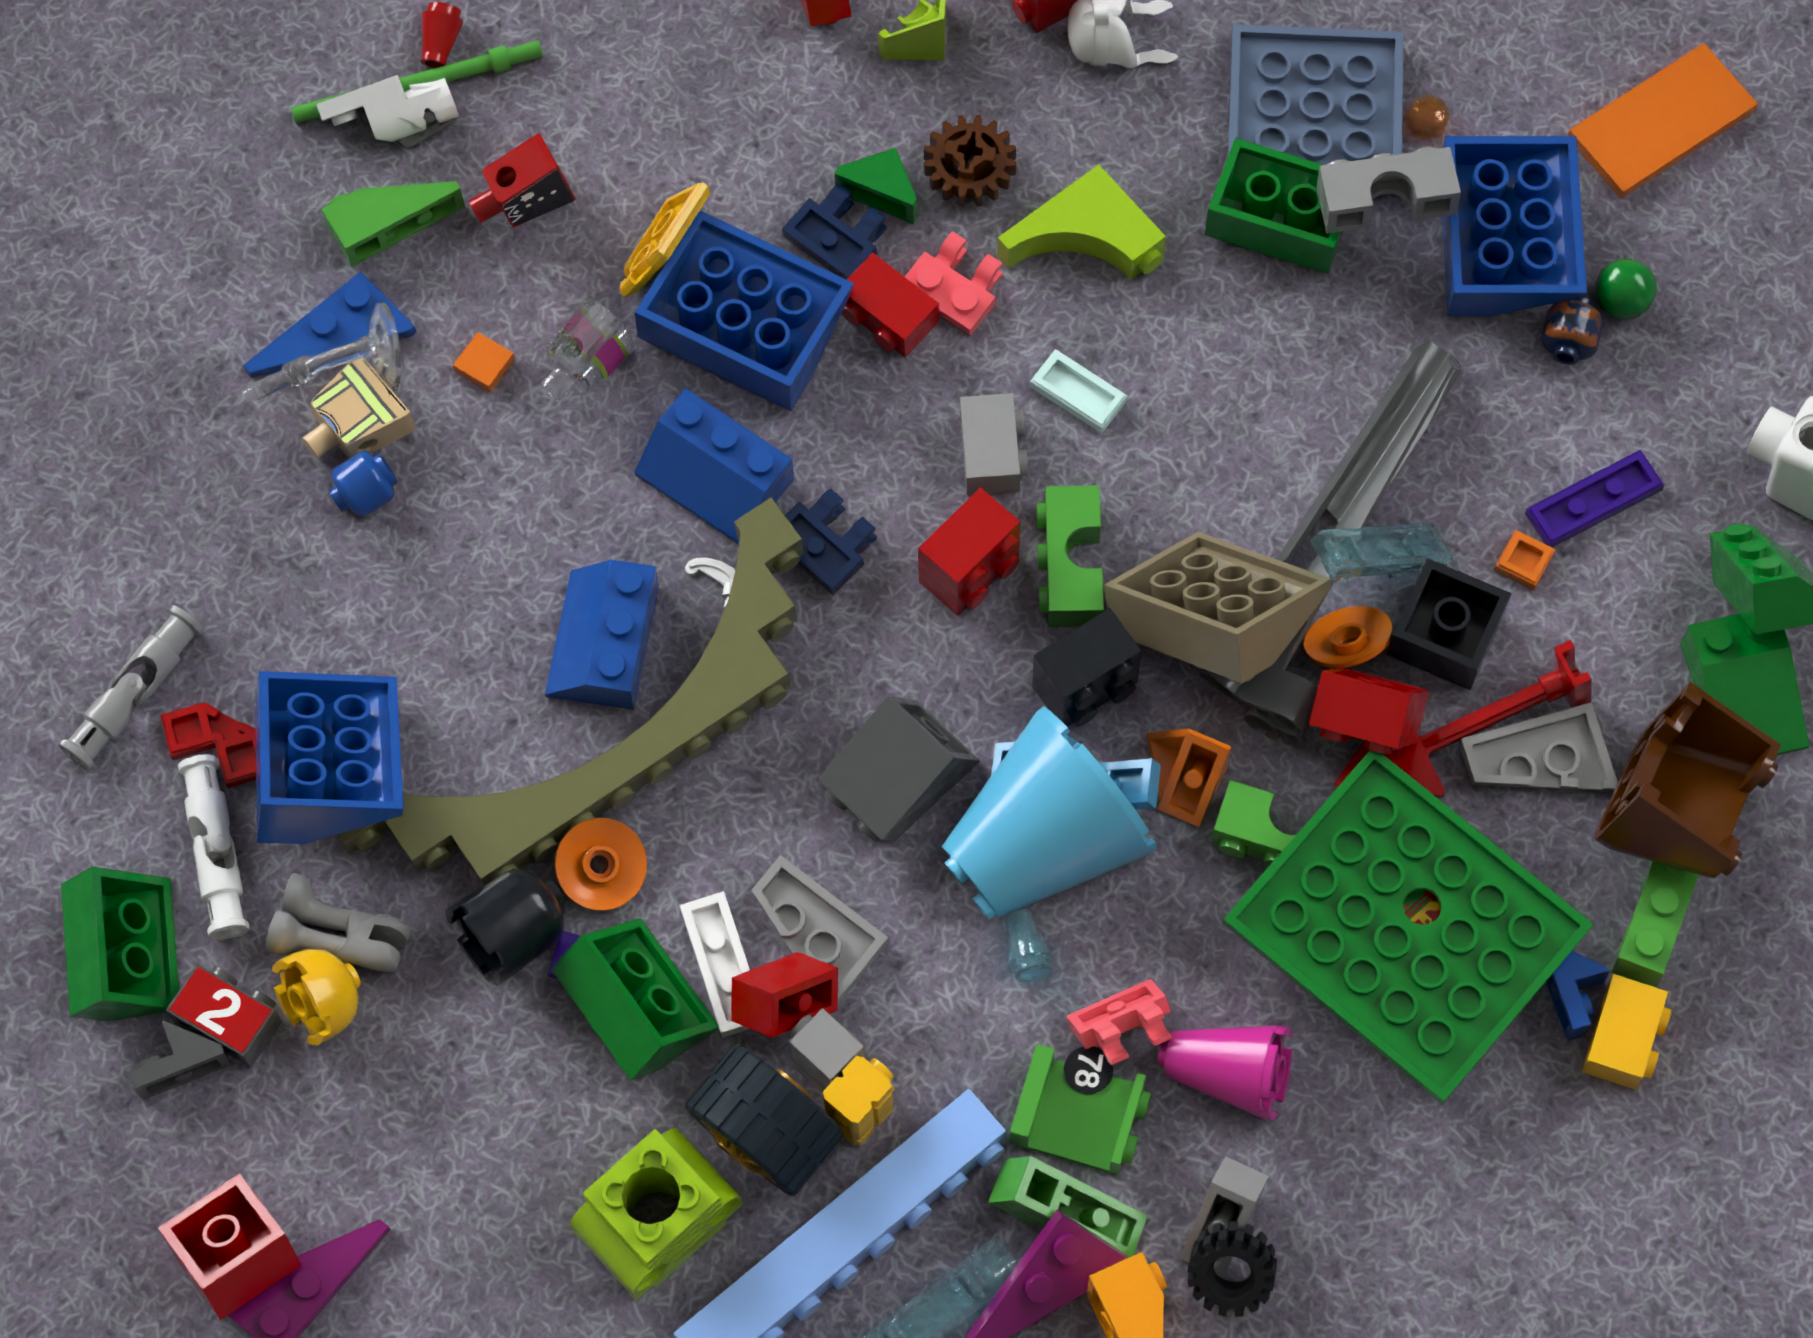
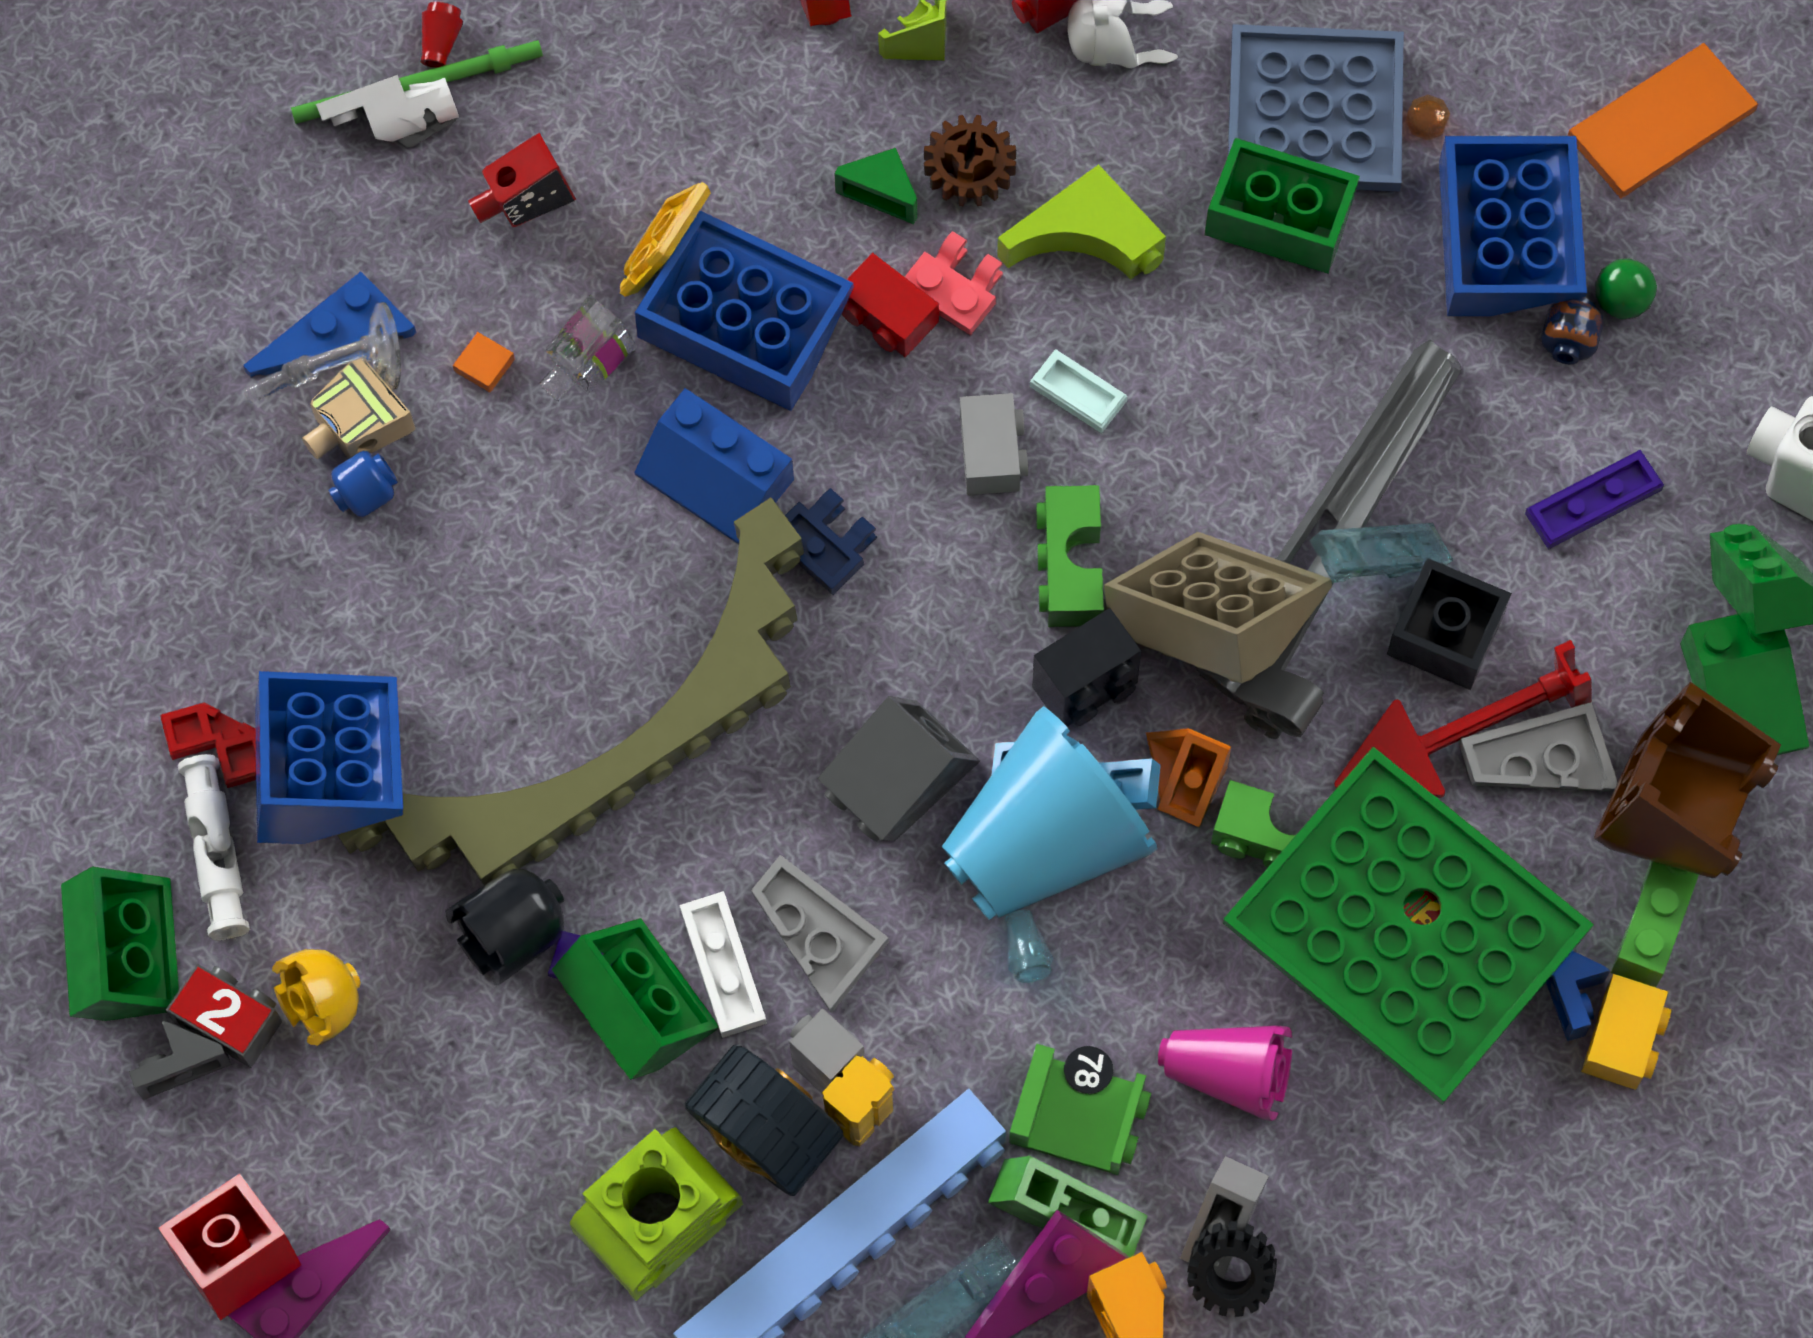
(113, 709): light grey piece -> none
(369, 937): light grey piece -> none
(384, 216): bright green slope -> none
(604, 634): blue slope -> none
(624, 864): orange dish -> none
(714, 569): white piece -> none
(782, 993): red brick -> none
(828, 239): dark blue plate -> none
(970, 552): red brick -> none
(1106, 1020): coral plate -> none
(1348, 637): orange dish -> none
(1369, 709): red brick -> none
(1421, 178): light grey arch -> none
(1524, 559): orange tile -> none

